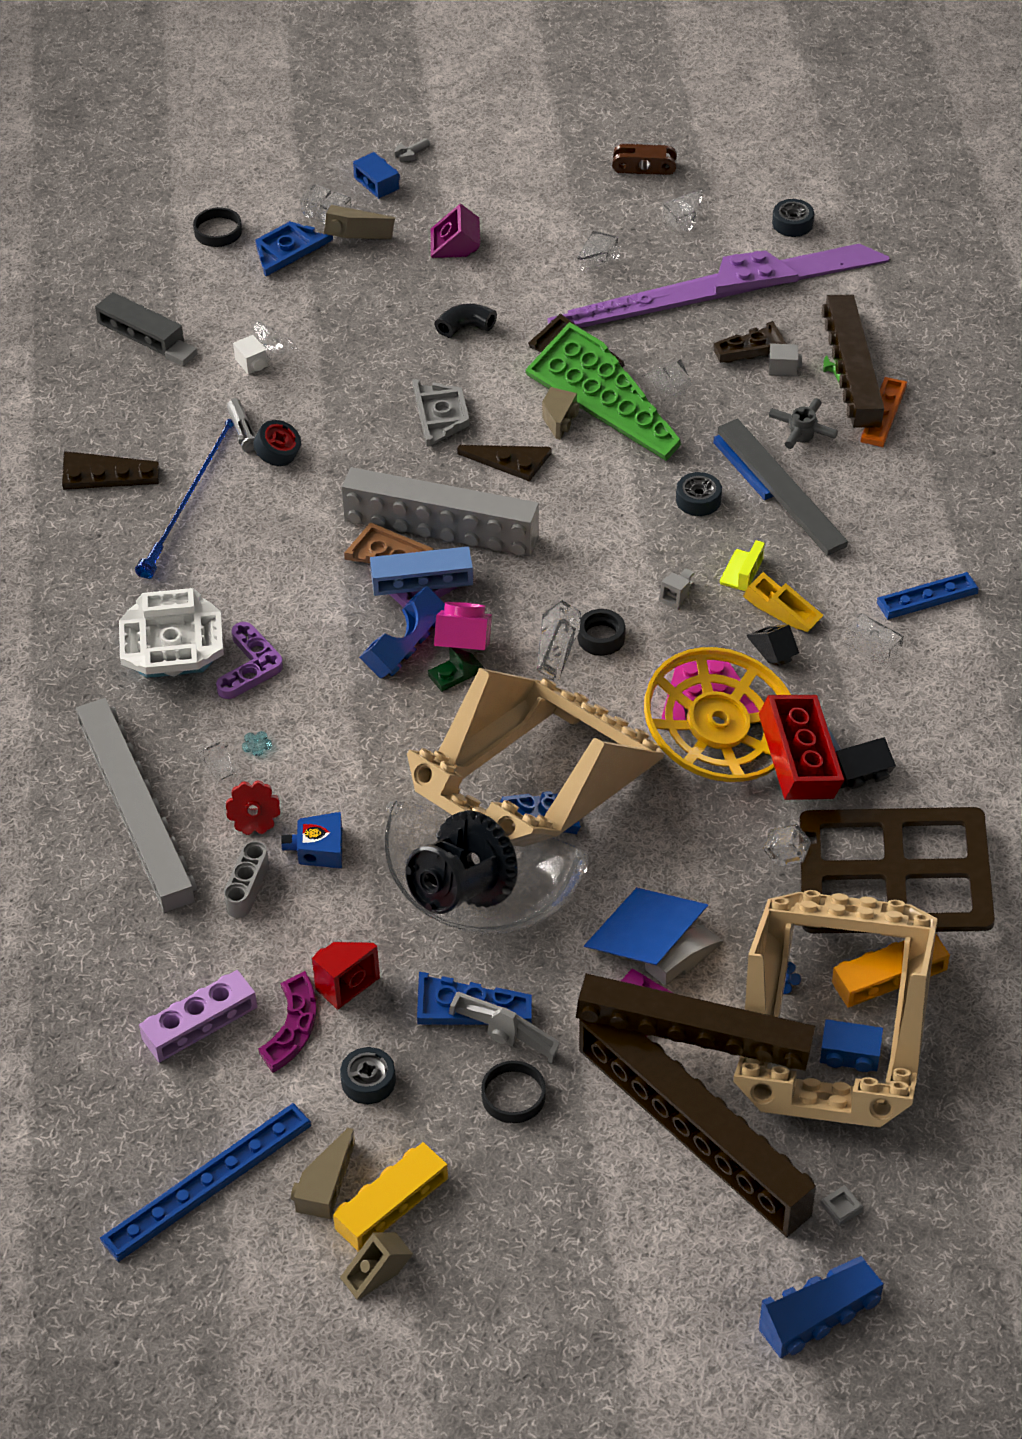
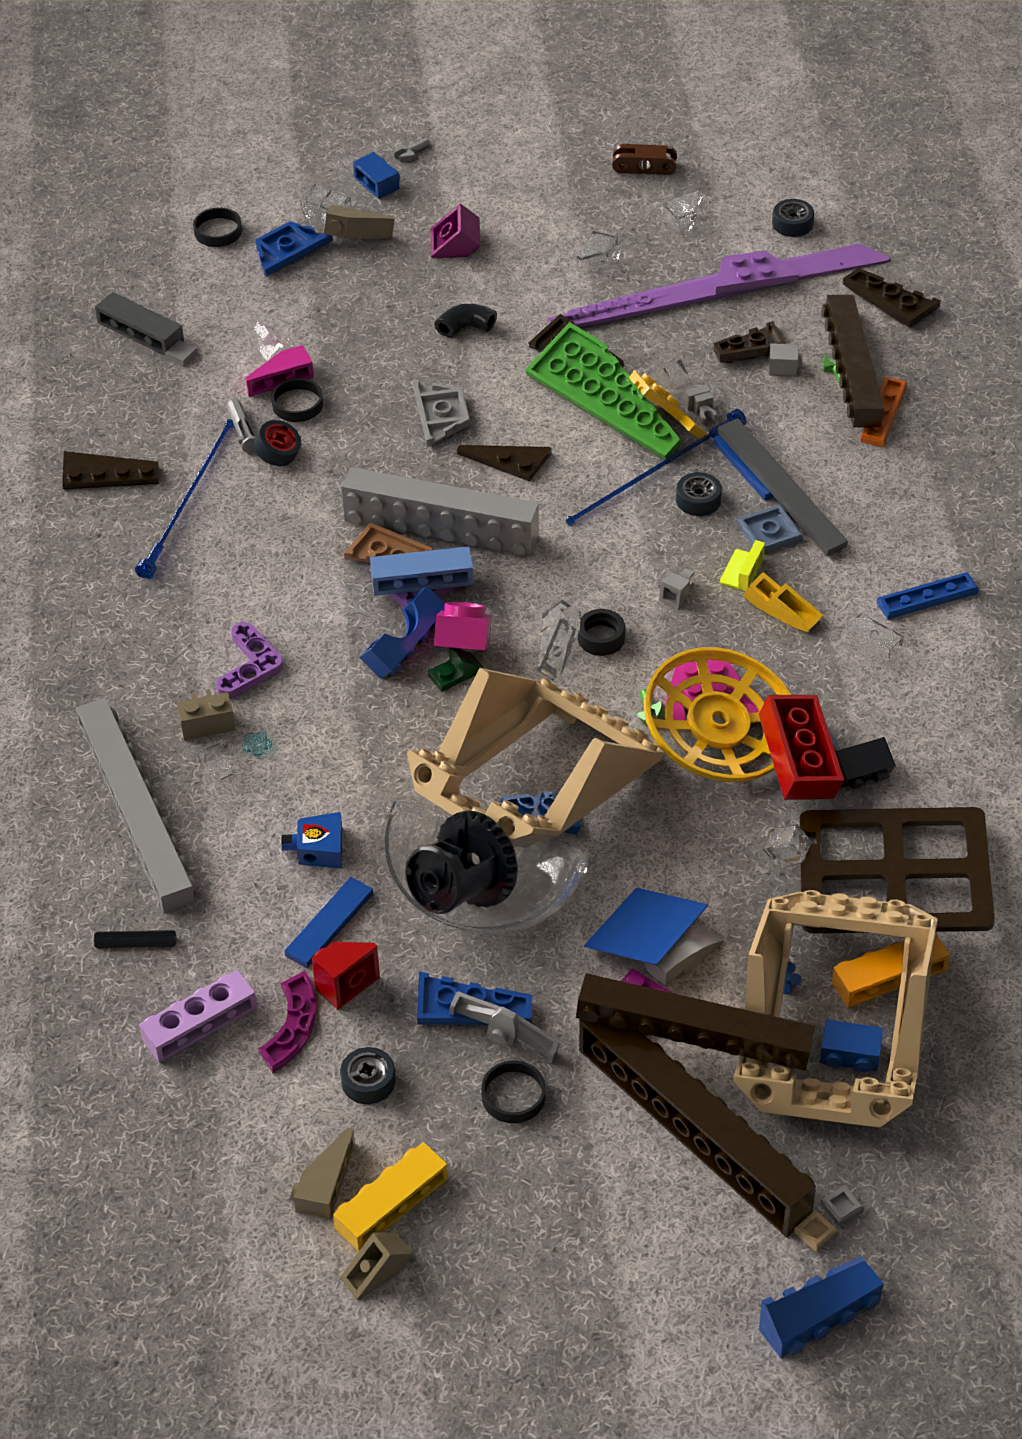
(124, 939): none -> black axle
(170, 634): white piece -> none
(205, 715): none -> dark tan brick
(205, 1182): blue tile -> none
(246, 879): light grey beam -> none
(250, 354): white brick -> none
(251, 819): red plant -> none
(282, 367): none -> dark pink slope
(297, 416): none -> black tyre
(329, 921): none -> blue tile
(558, 410): dark tan slope -> none
(657, 709): none -> bright green bar
(661, 397): none -> yellow wing
(701, 402): none -> light grey piece
(736, 413): none -> clear blue piece
(771, 527): none -> sand blue tile
(775, 643): black slope -> none
(803, 423): dark grey bar -> none
(815, 1230): none -> tan tile
(891, 297): none -> dark brown wing

